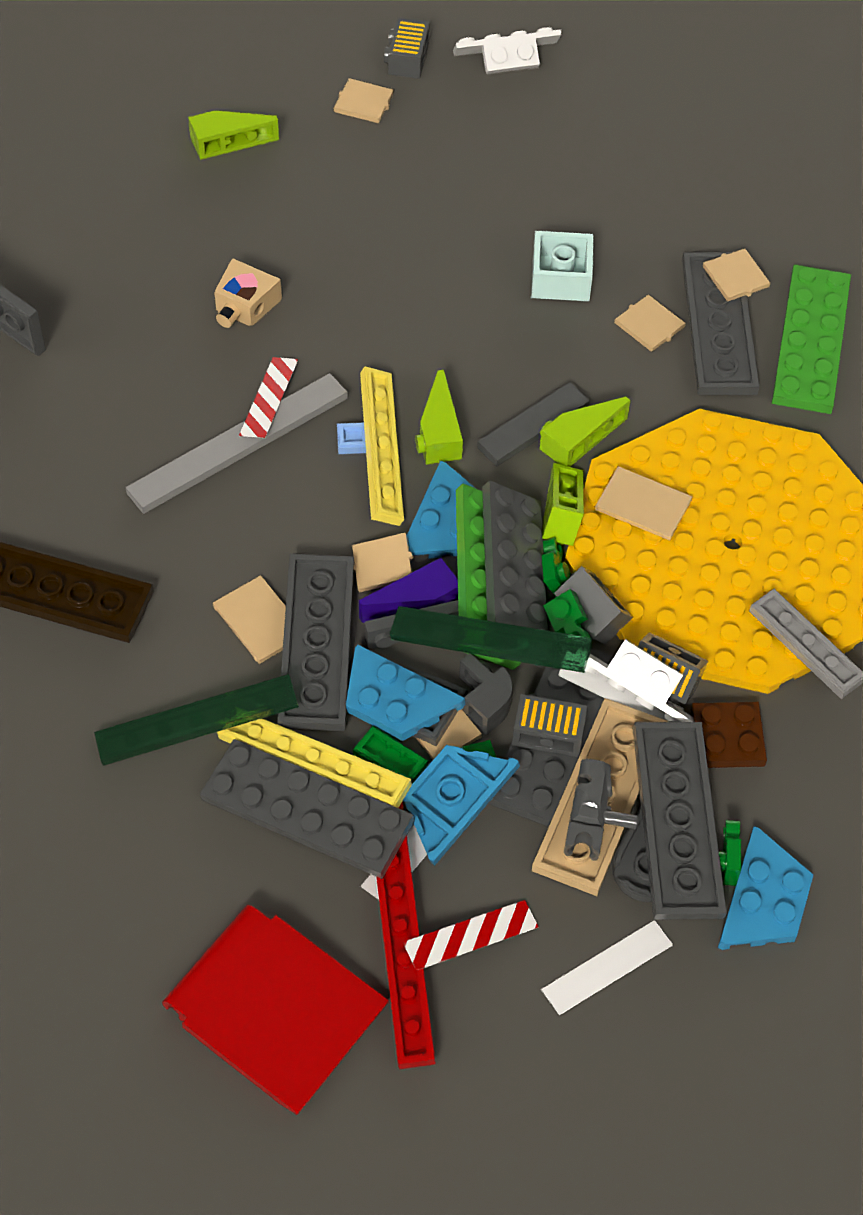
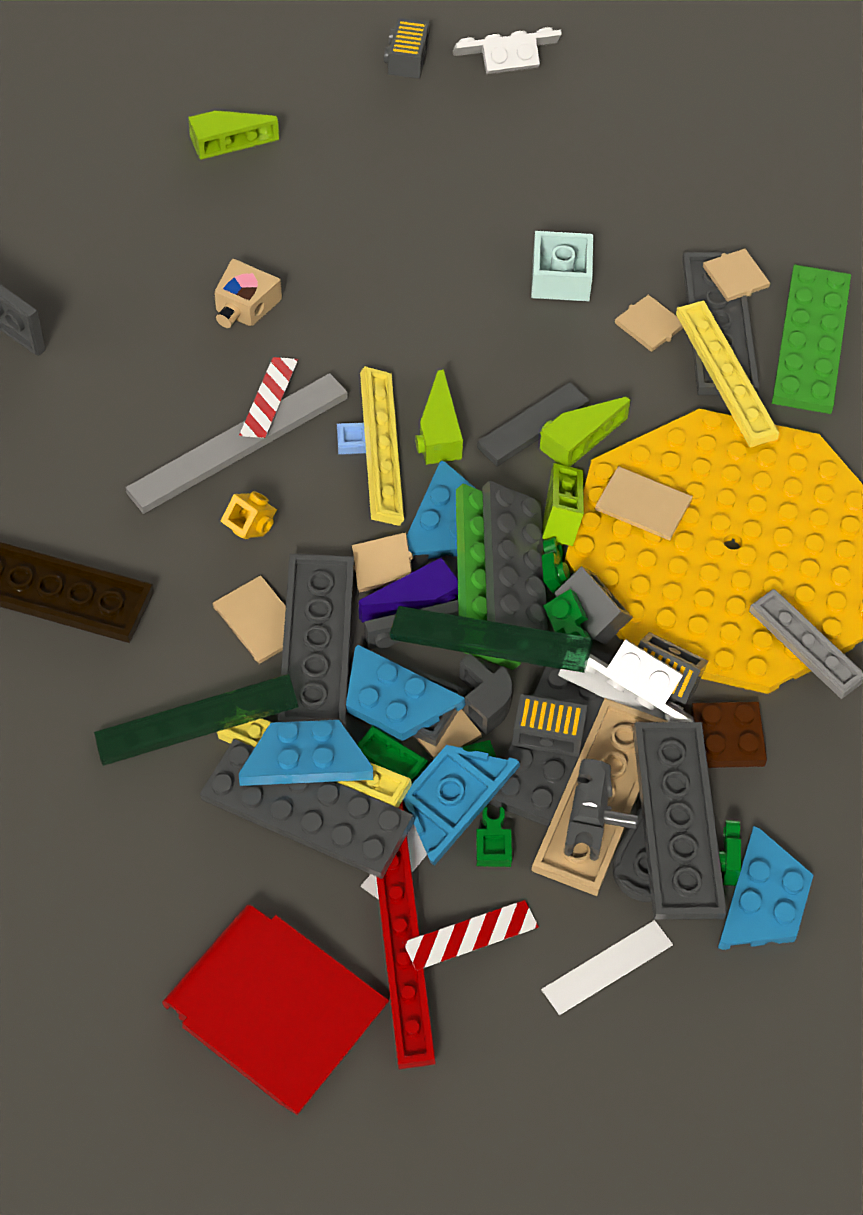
(249, 515): none -> yellow brick
(305, 755): none -> dark azure wing
(363, 100): tan piece -> none
(493, 843): none -> green plate
(727, 374): none -> light yellow tile

